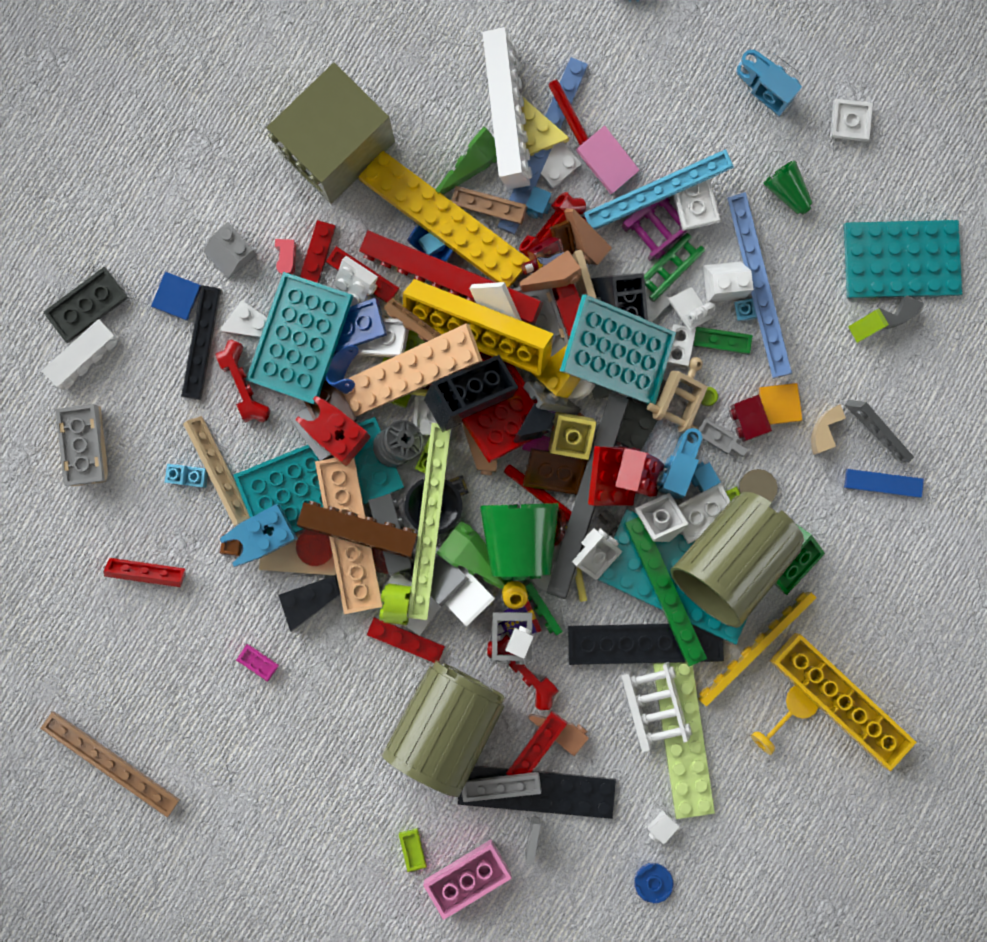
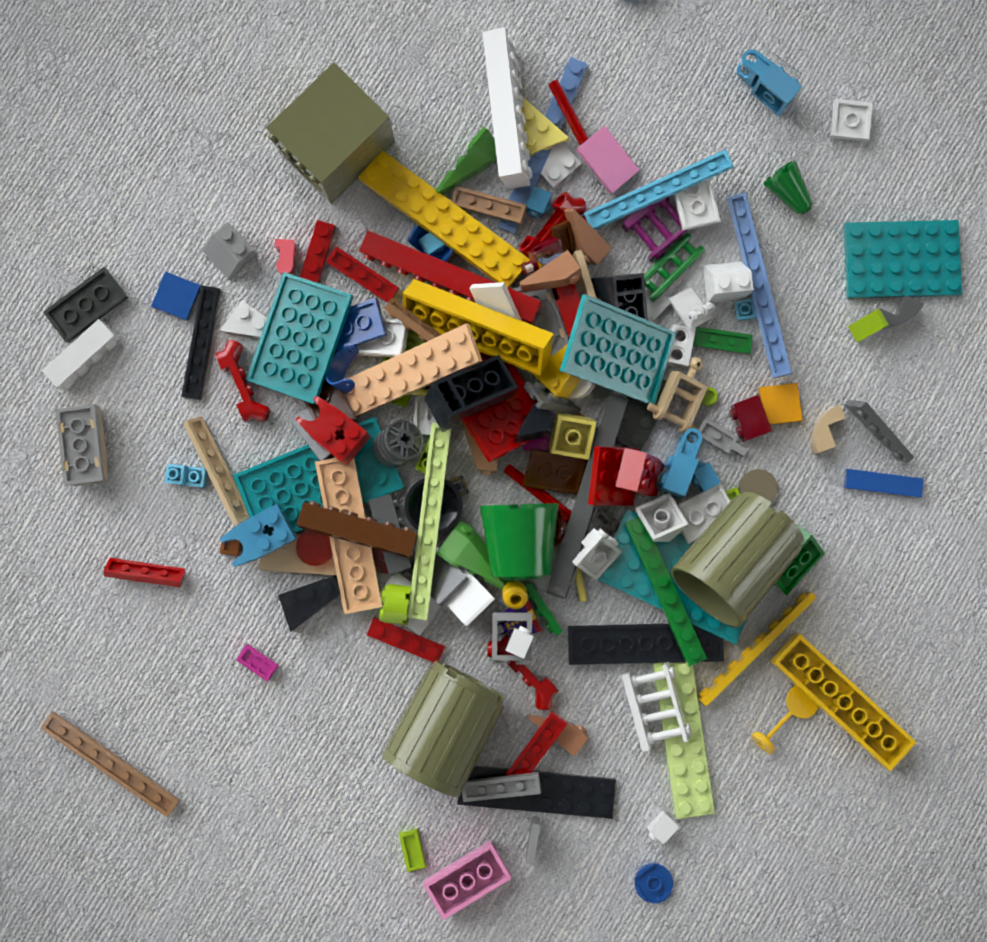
(355, 280): white plate -> none

